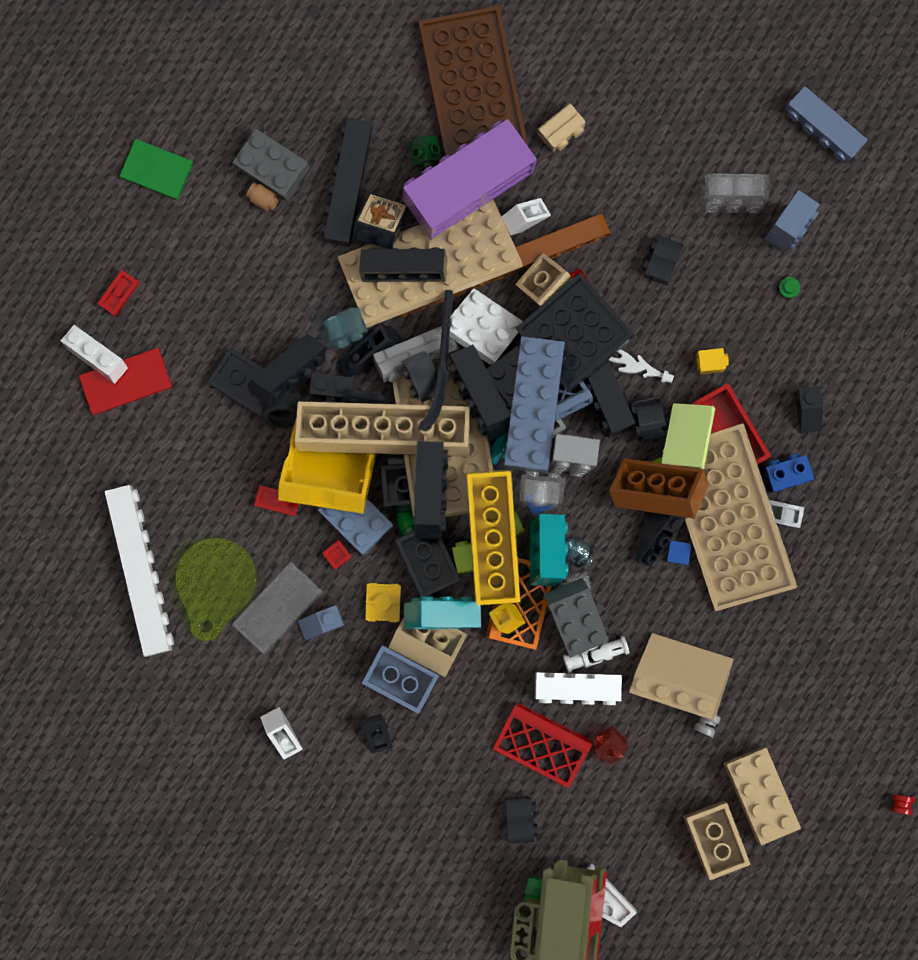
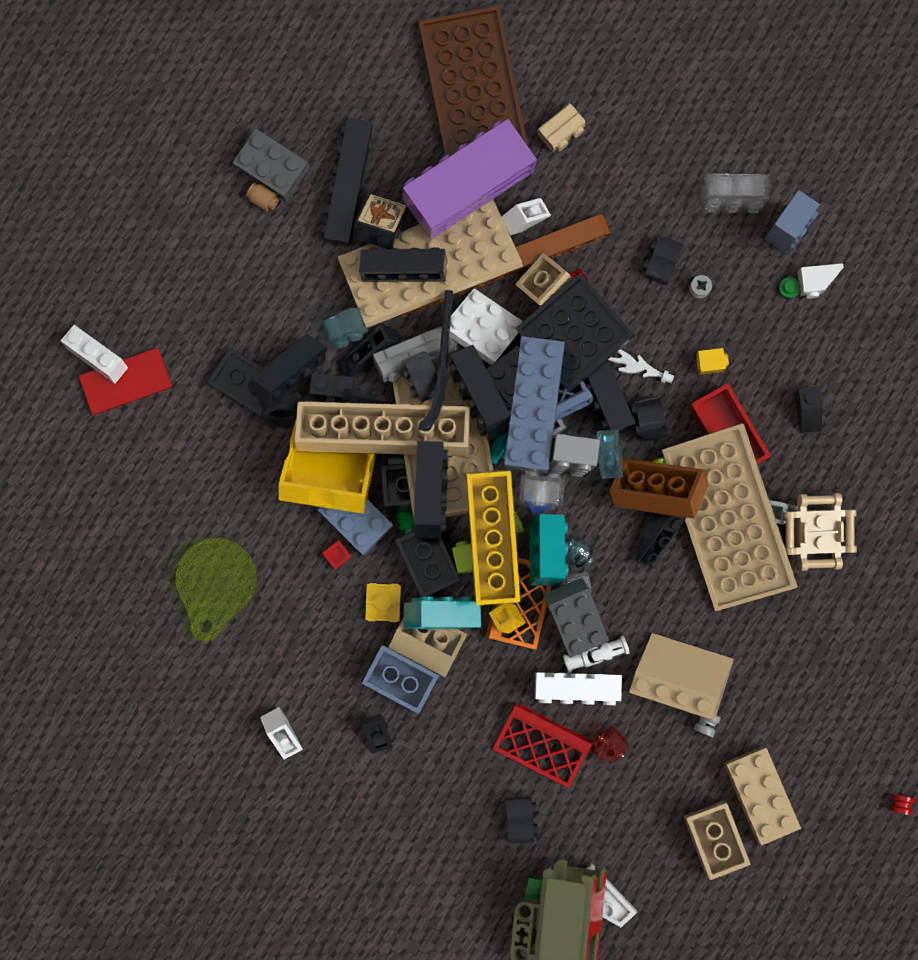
(118, 293): red plate -> none
(138, 570): white brick -> none
(156, 169): green tile -> none
(269, 499): red plate -> none
(277, 608): clear brick -> none
(321, 622): sand blue slope -> none
(425, 151): dark green brick -> none
(610, 454): none -> clear light blue brick
(679, 552): blue tile -> none
(688, 435): yellowish green tile -> none
(697, 290): none -> light grey wheel
(788, 473): blue brick -> none
(816, 279): none -> white slope
(819, 531): none -> tan brick
(825, 125): sand blue brick -> none

